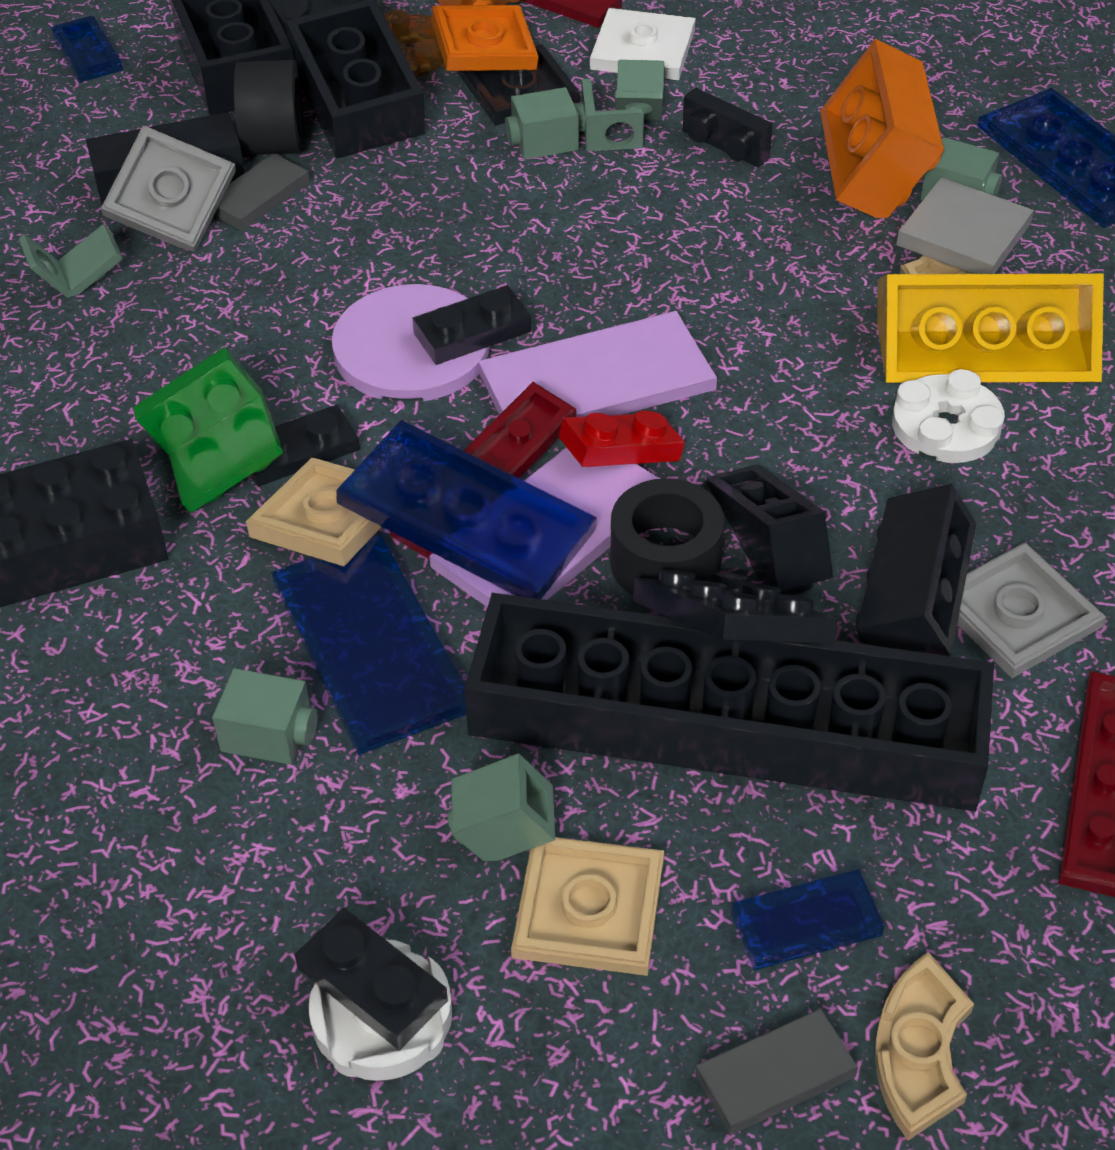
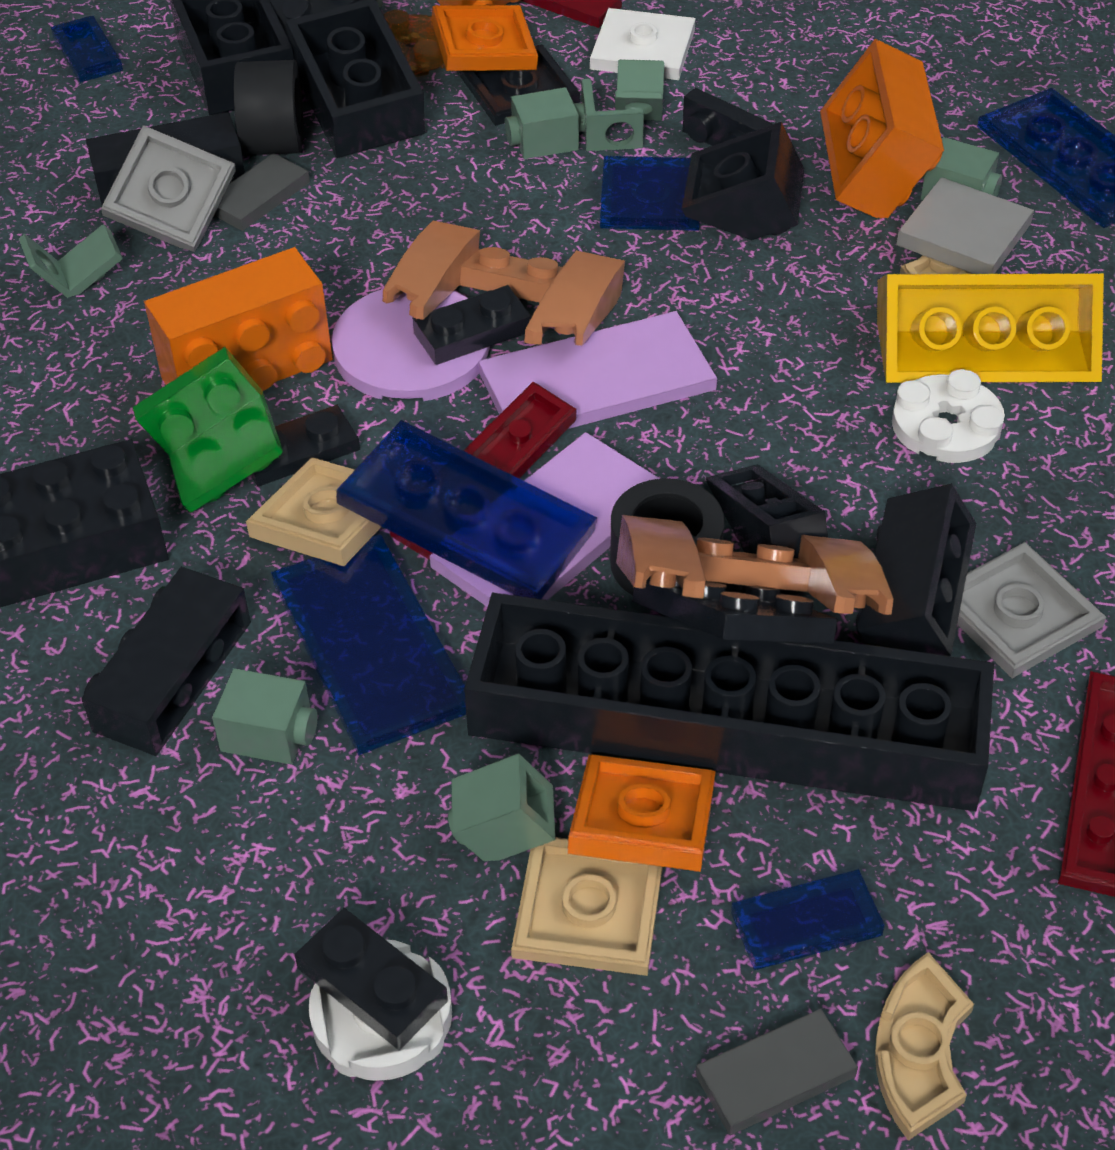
(166, 660): none -> black brick
(262, 312): none -> orange brick
(568, 296): none -> nougat wedge
(621, 439): red plate -> none
(642, 813): none -> orange plate
(644, 193): none -> clear blue tile
(746, 184): none -> black slope
(830, 569): none -> nougat wedge

